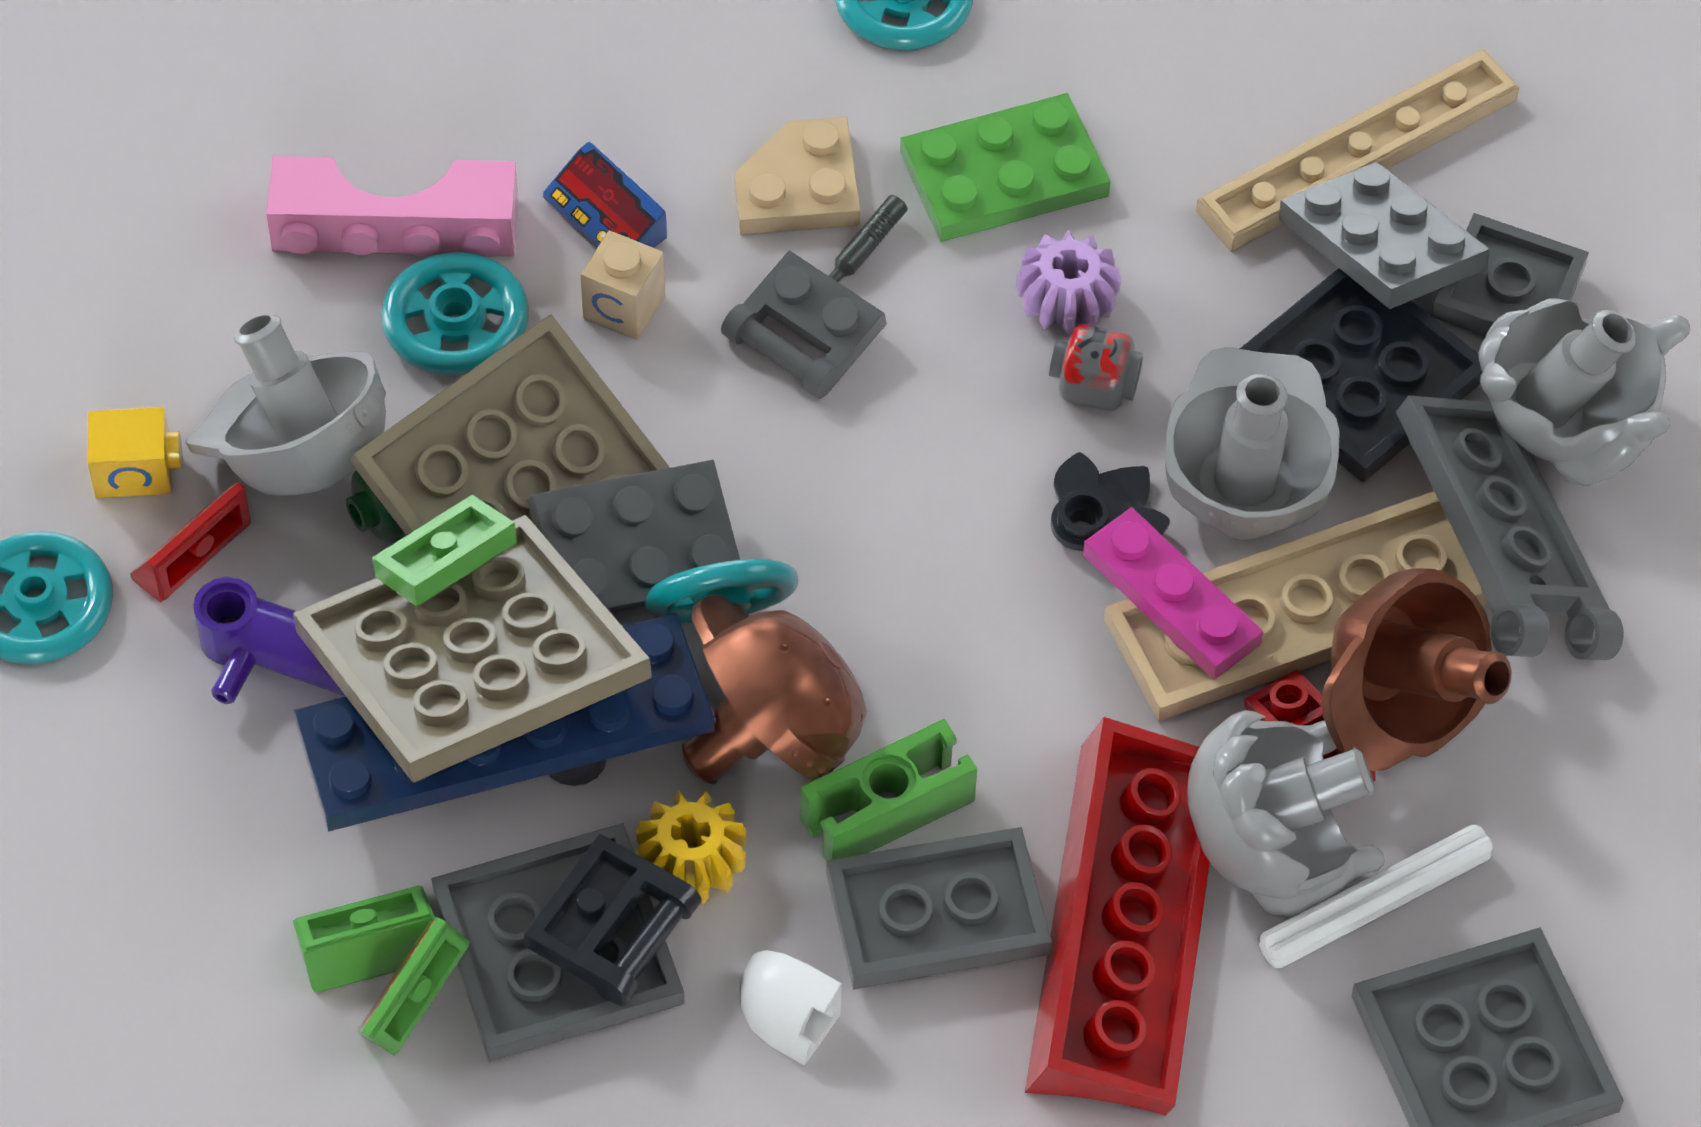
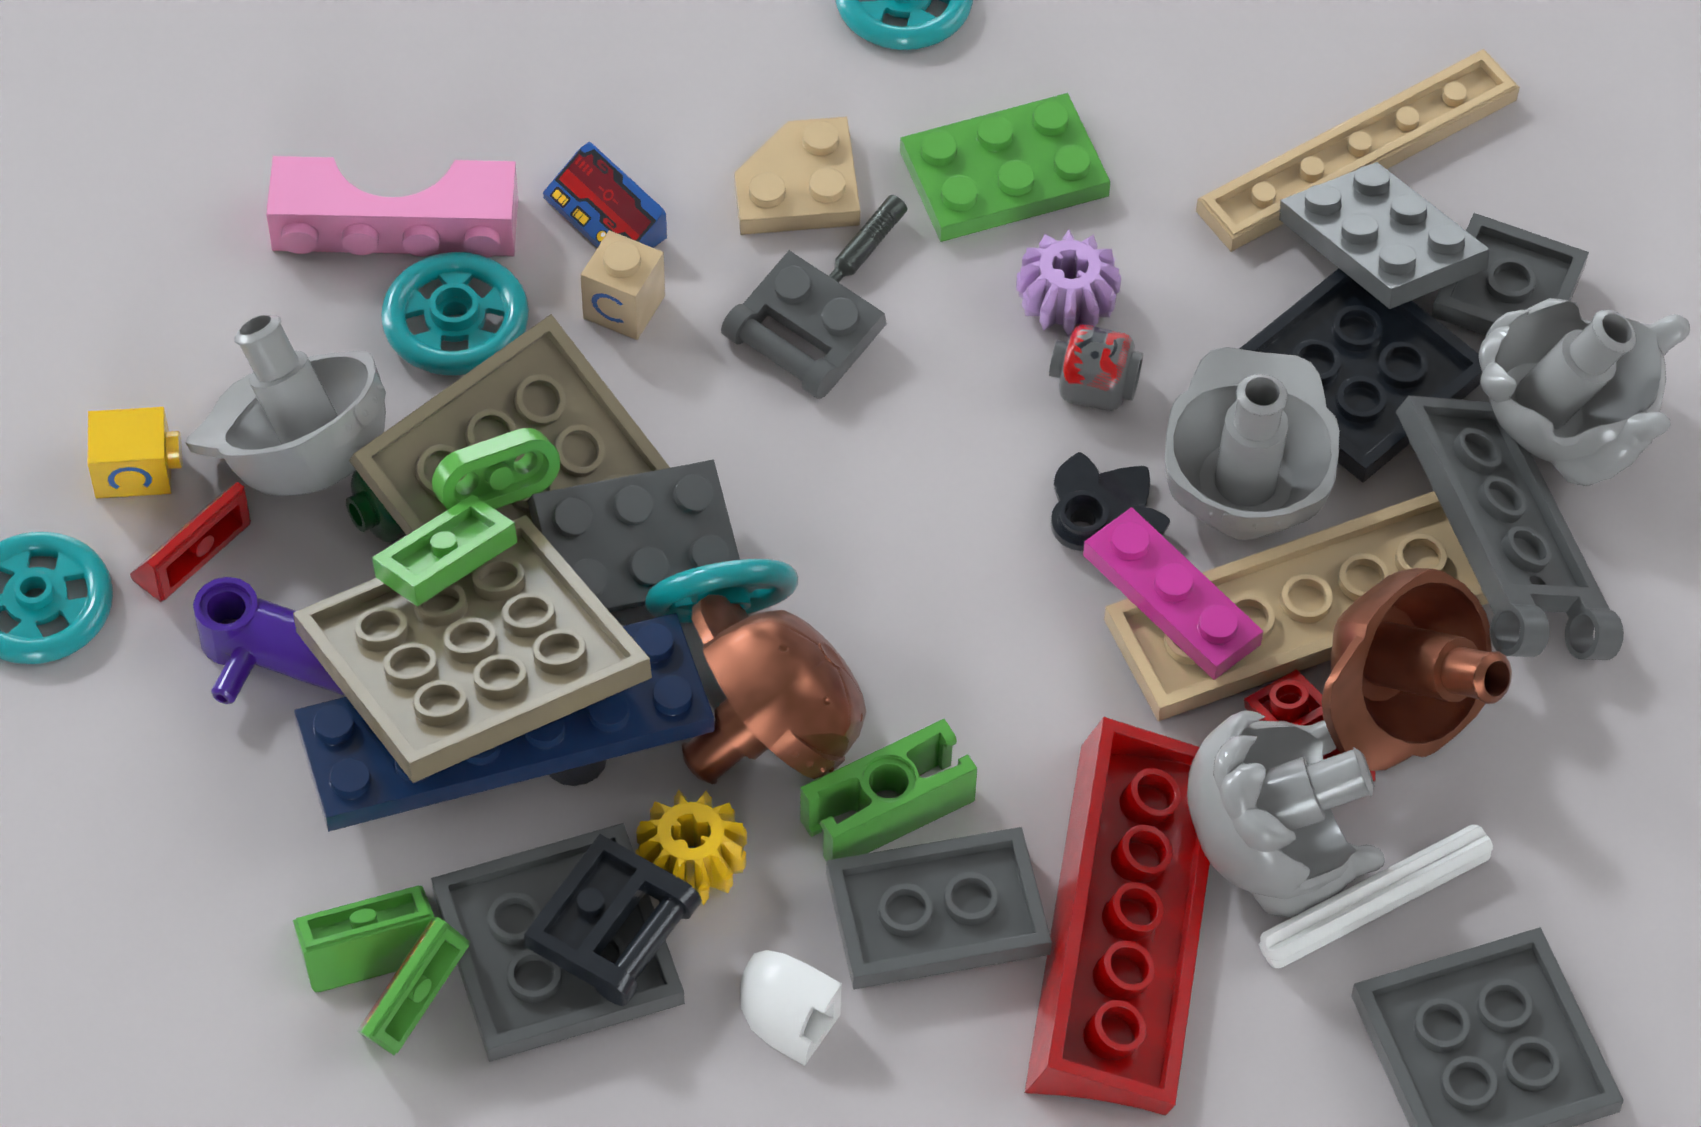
(492, 469): none -> bright green plate

